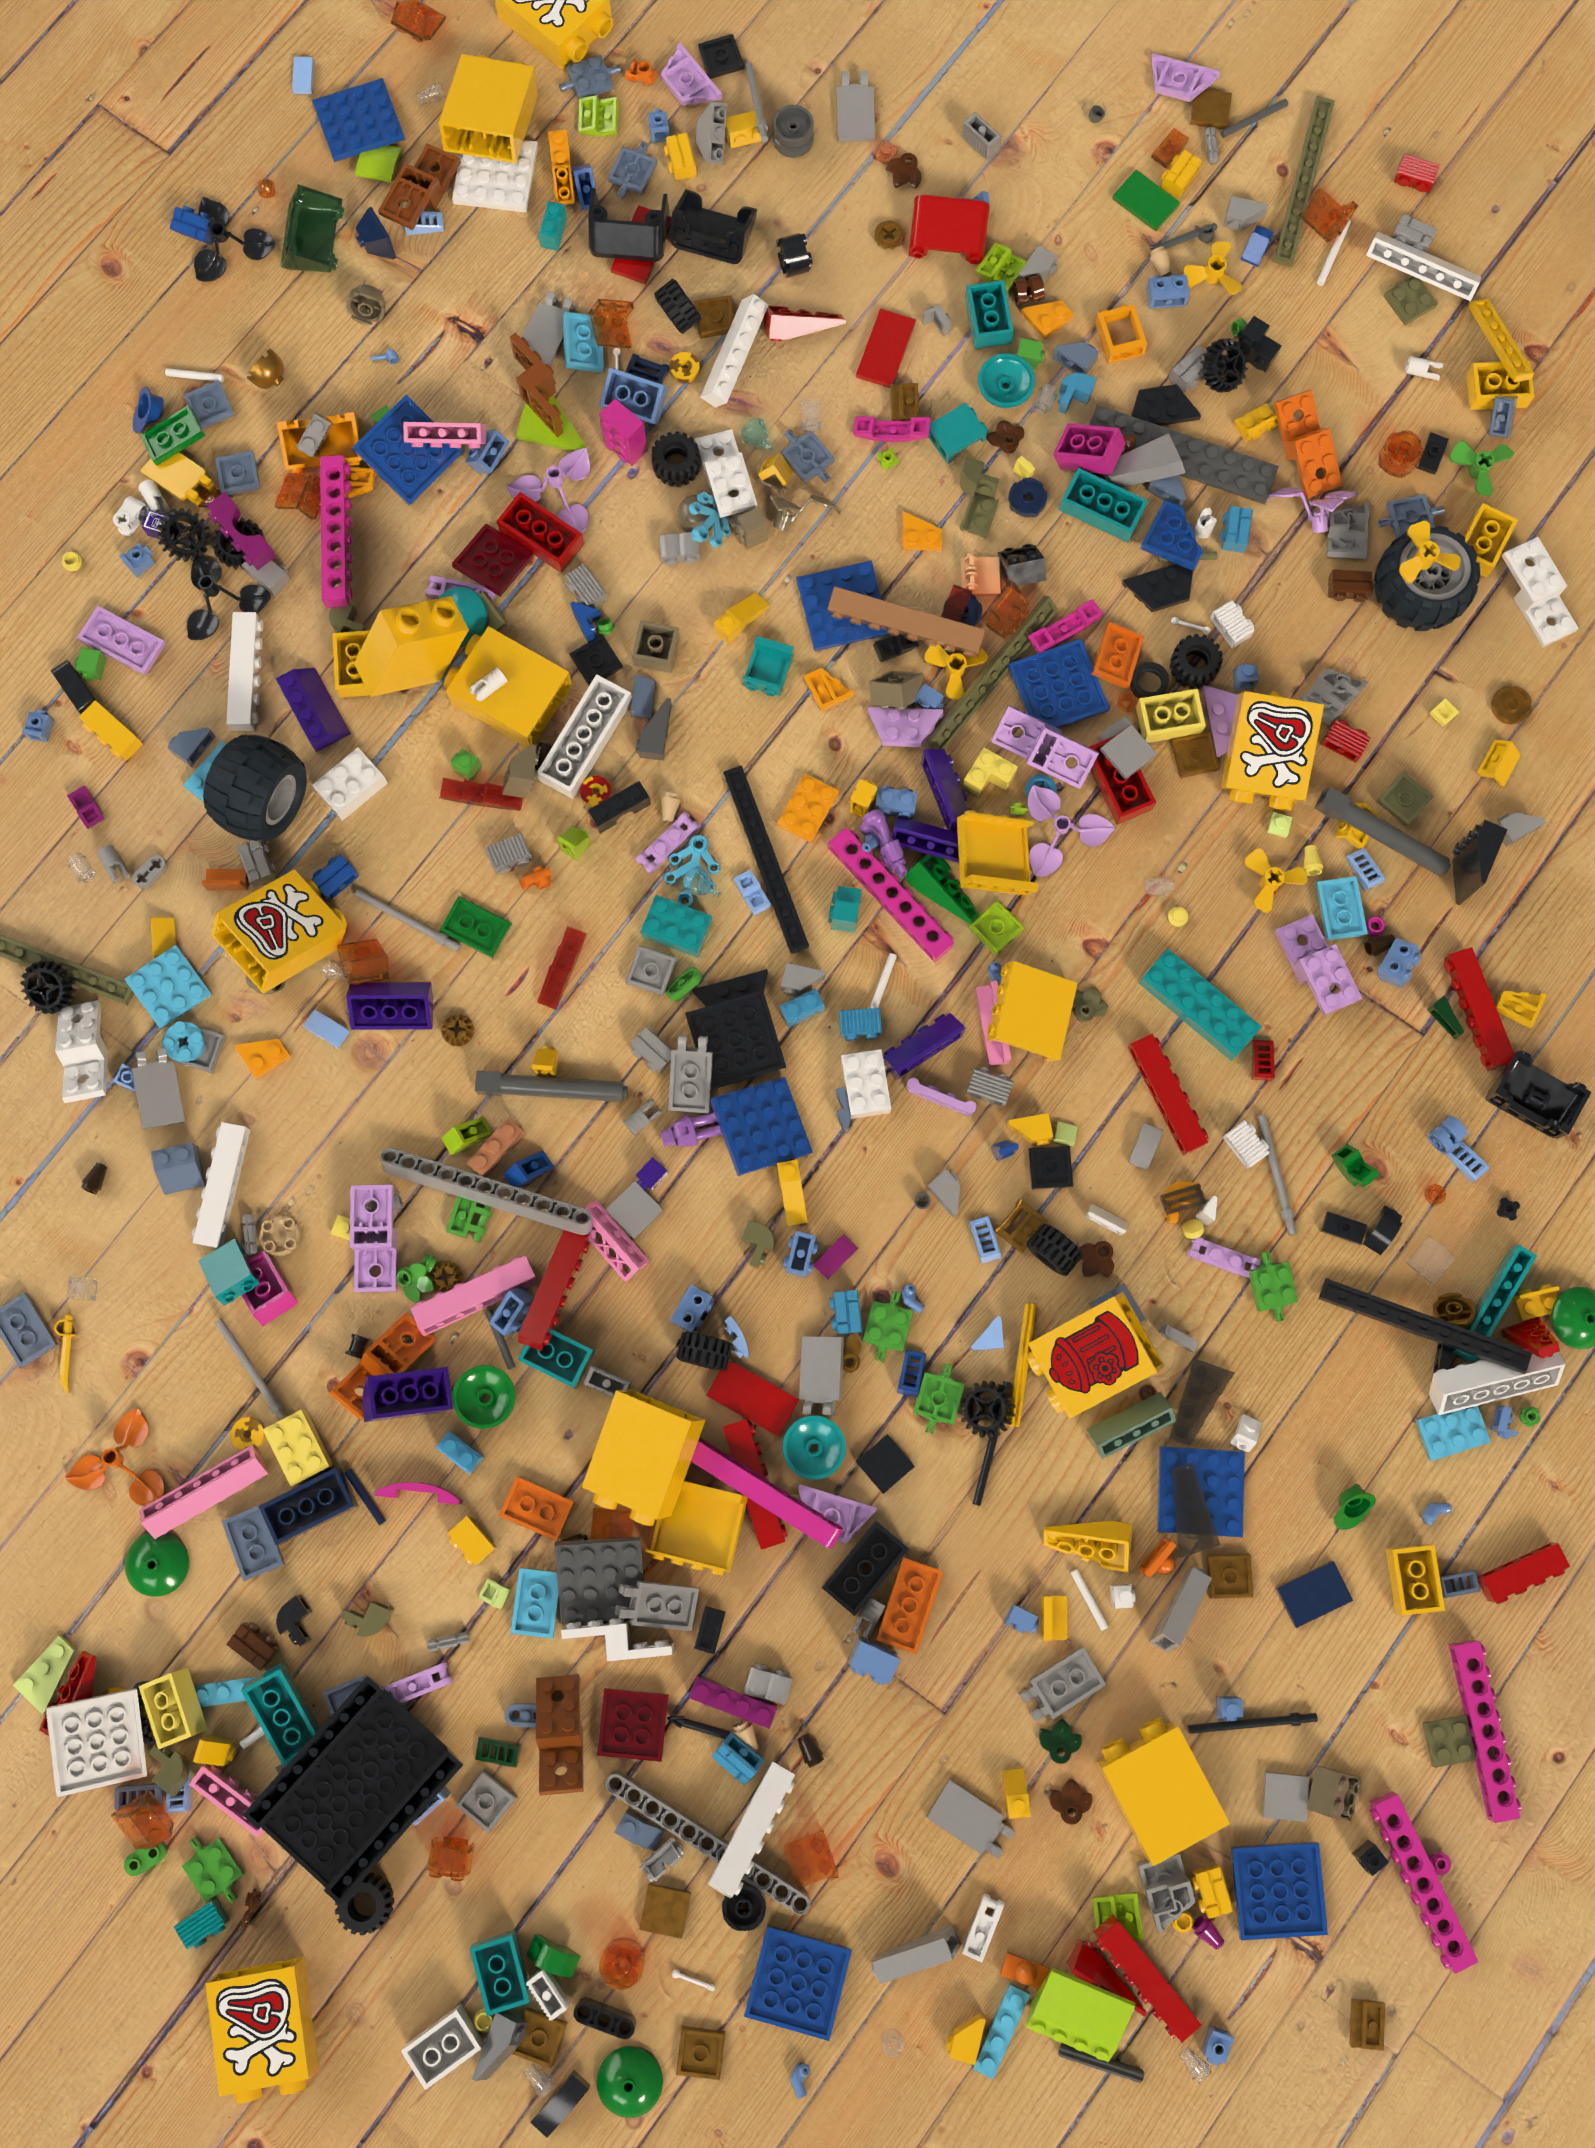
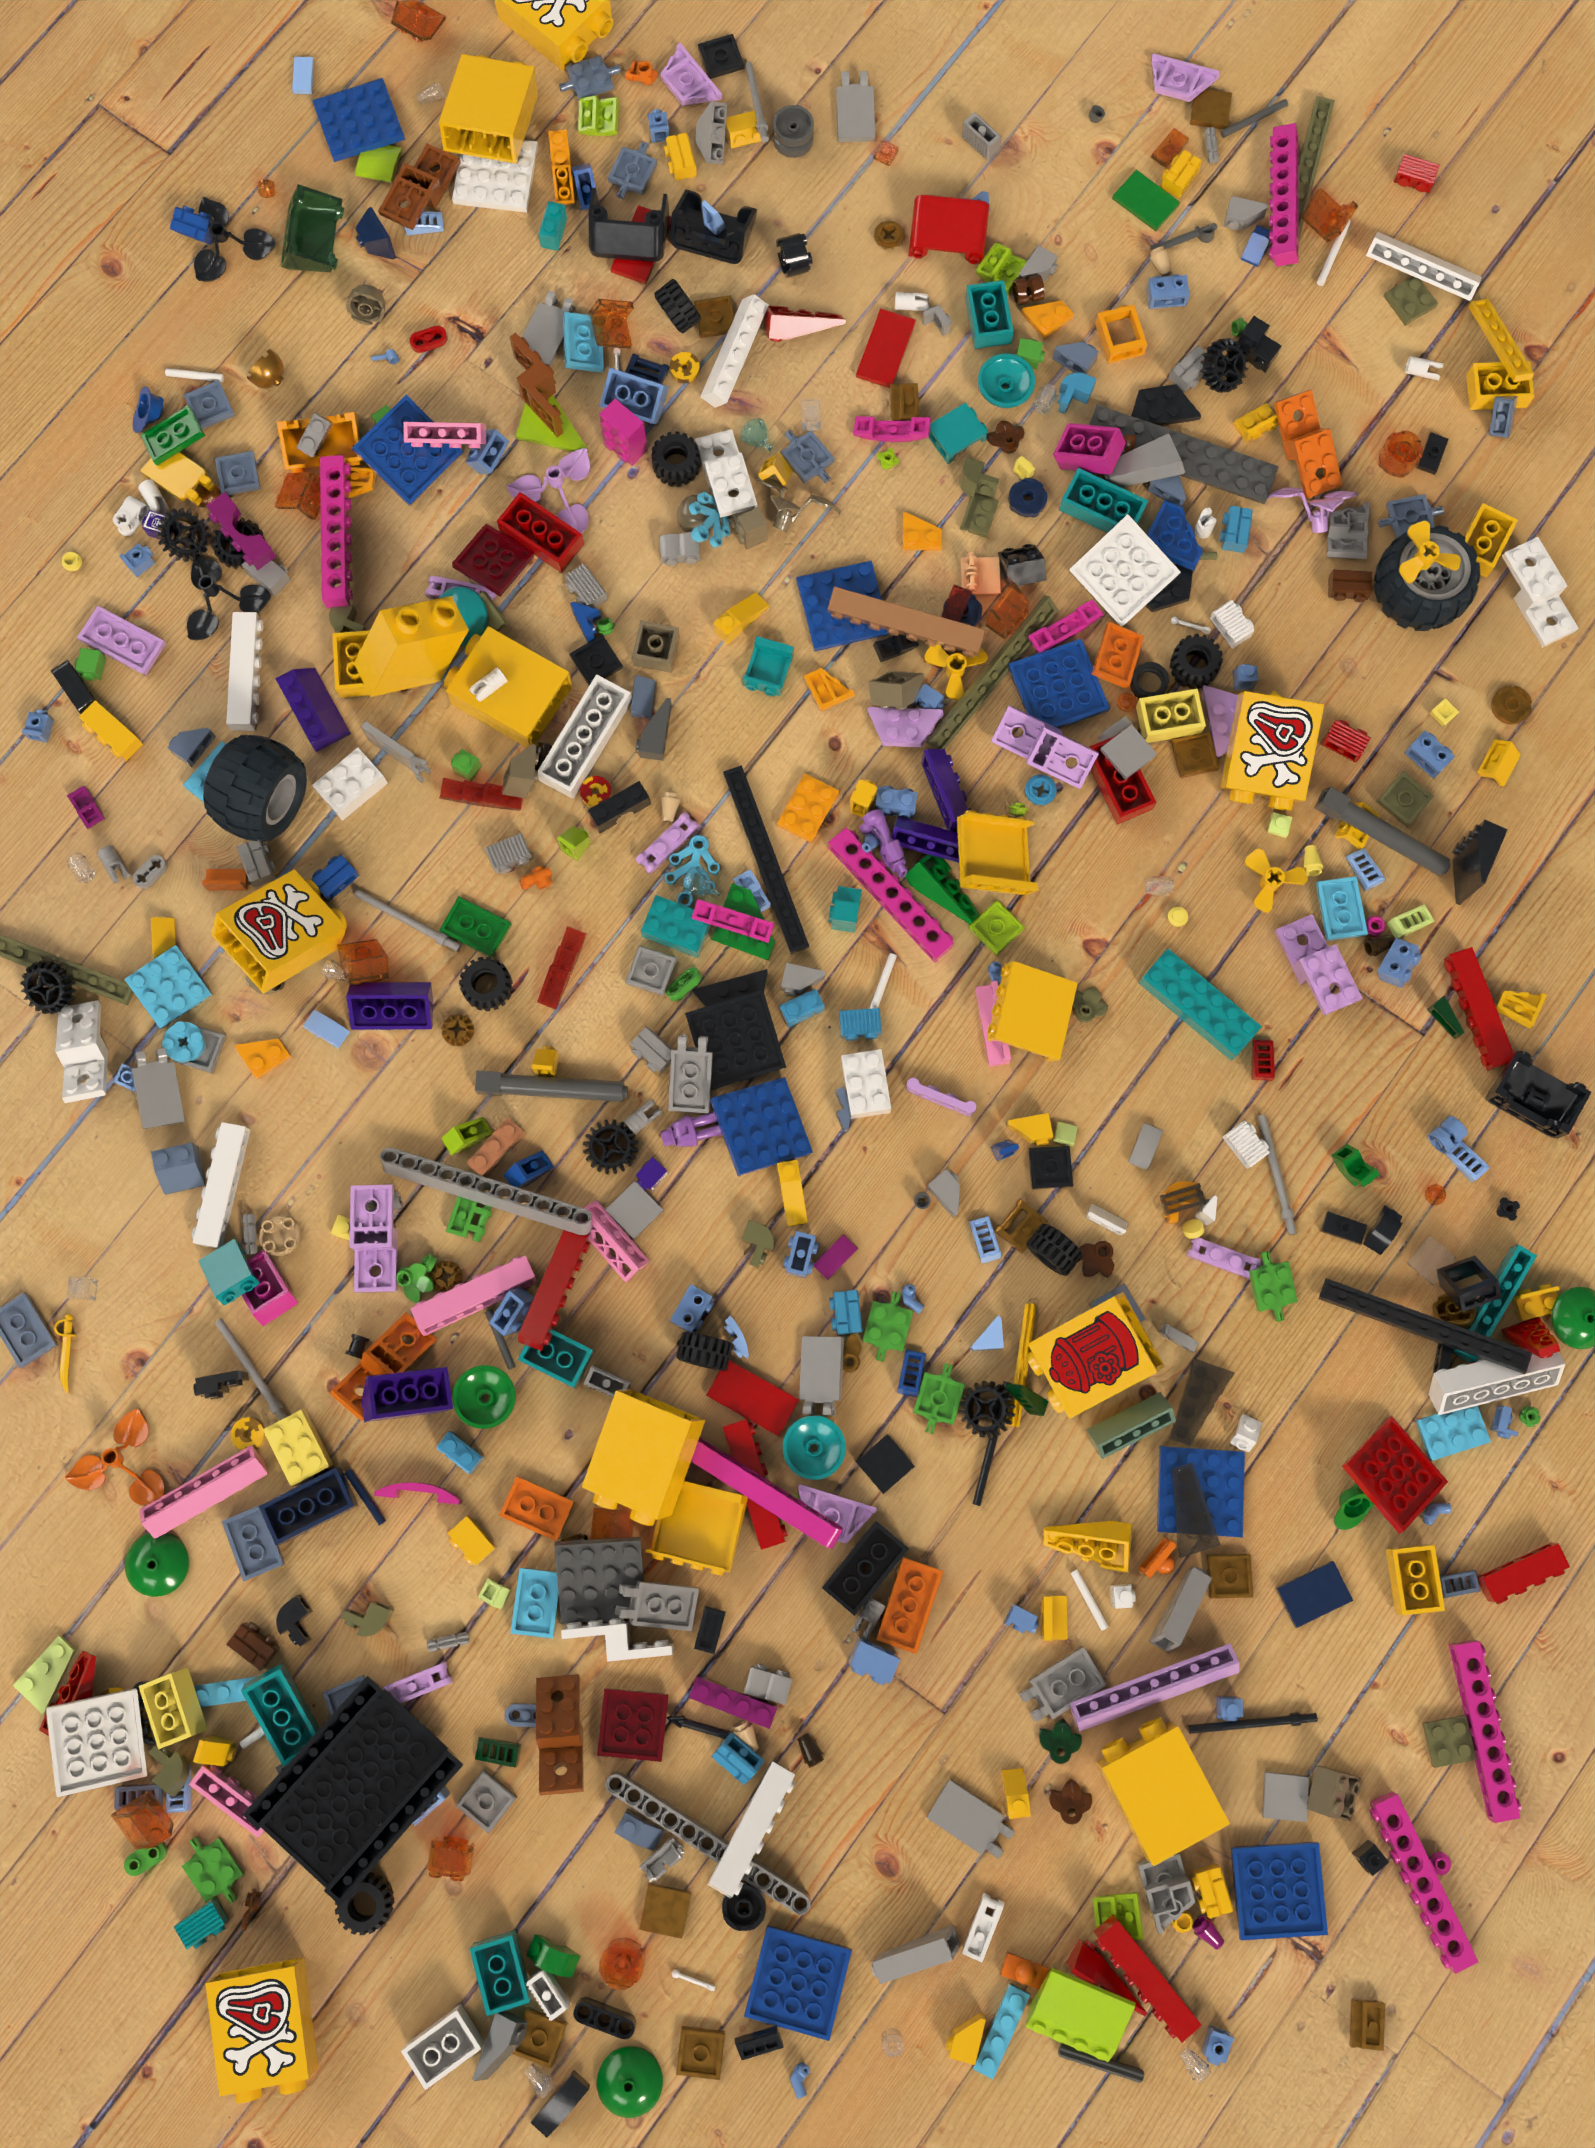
(94, 1179): dark brown cone -> none
(216, 1385): none -> black plate
(396, 750): none -> light grey tile
(428, 338): none -> red plate
(479, 969): none -> black tyre
(482, 2021): light yellow plate -> none
(607, 1155): none -> black gear
(712, 219): none -> light blue slope
(732, 920): none -> dark pink slope
(743, 901): none -> green plate
(759, 2042): none -> black plate
(811, 1859): clear orange bracket -> none
(903, 172): reddish brown plate -> none
(911, 301): none -> white hinge
(923, 1046): dark purple slope -> none
(989, 768): light yellow brick -> none
(989, 1086): light grey brick -> none
(1029, 1400): none -> dark green slope
(1043, 804): lavender plant -> none
(1124, 571): none -> white plate
(1154, 1687): none -> lavender brick
(1167, 1094): red brick -> none
(1214, 271): yellow piece -> none
(1285, 195): none -> dark pink brick
(1335, 692): light grey slope -> none
(1395, 1474): none -> red plate
(1400, 929): none -> yellowish green slope
(1414, 233): light grey brick -> none
(1429, 754): none -> medium blue brick
(1465, 455): bright green piece -> none
(1466, 1298): none -> black window
(1519, 826): light grey slope -> none

